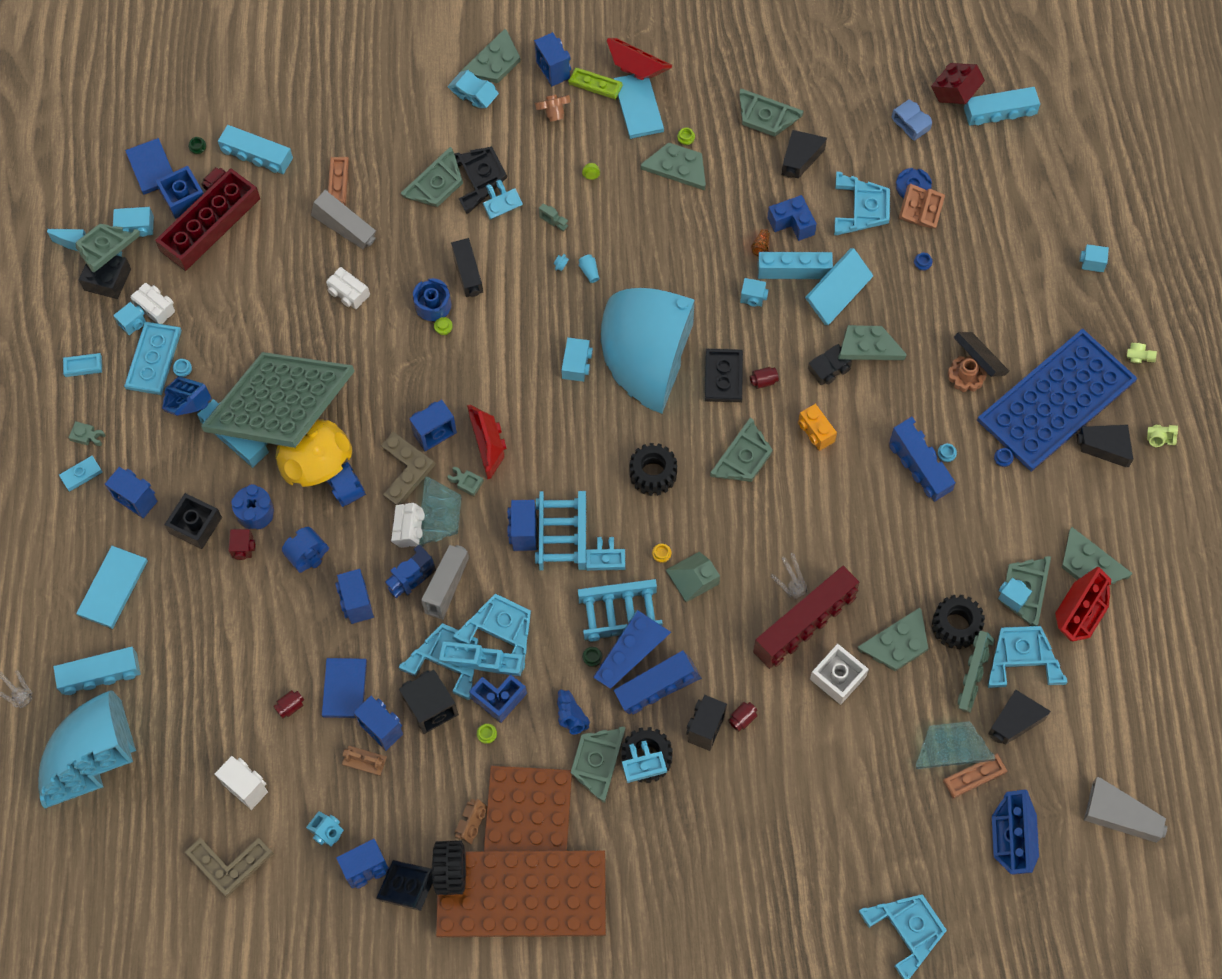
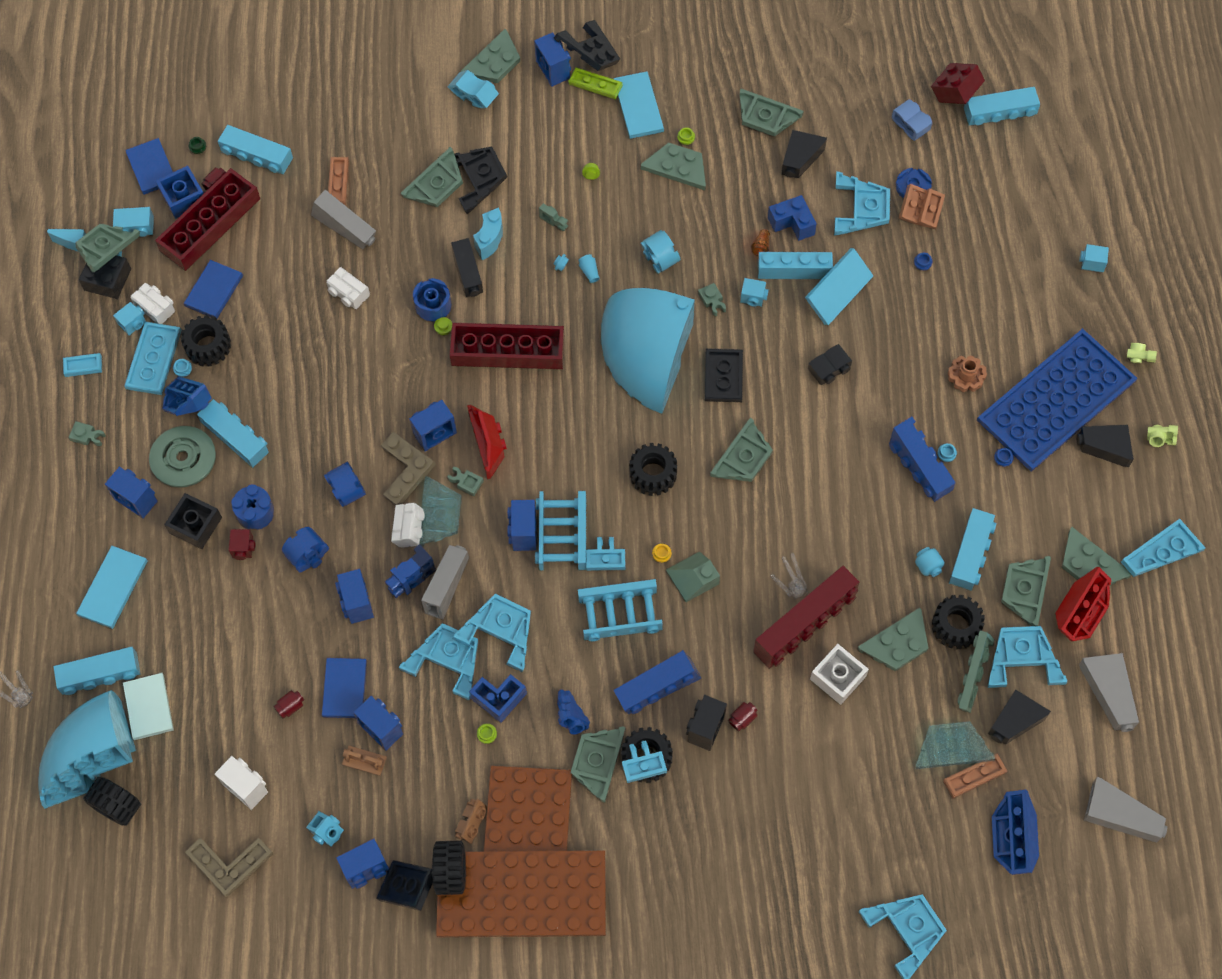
(80, 473): medium azure plate -> none
(112, 801): none -> black tyre
(148, 706): none -> light aqua tile
(176, 472): none -> sand green piece
(207, 353): none -> black tyre
(213, 289): none -> blue tile
(278, 399): sand green plate -> none
(316, 455): yellow rock -> none
(428, 701): black slope -> none
(481, 658): medium azure slope -> none
(490, 235): none -> medium azure brick
(503, 203): medium azure hinge -> none
(507, 346): none -> dark red brick
(553, 106): nougat plant -> none
(576, 359): medium azure brick -> none
(592, 656): dark green plate -> none
(595, 50): none -> black wing
(631, 647): blue wedge -> none
(635, 60): red wedge -> none
(660, 250): none -> medium azure brick
(712, 297): none -> sand green plate
(764, 377): dark red brick -> none
(817, 427): light orange brick -> none
(869, 344): sand green wing -> none
(929, 562): none -> medium azure head
(972, 548): none -> medium azure brick
(981, 354): black tile -> none
(1014, 594): medium azure brick -> none
(1112, 689): none -> light grey slope
(1165, 548): none -> medium azure wing

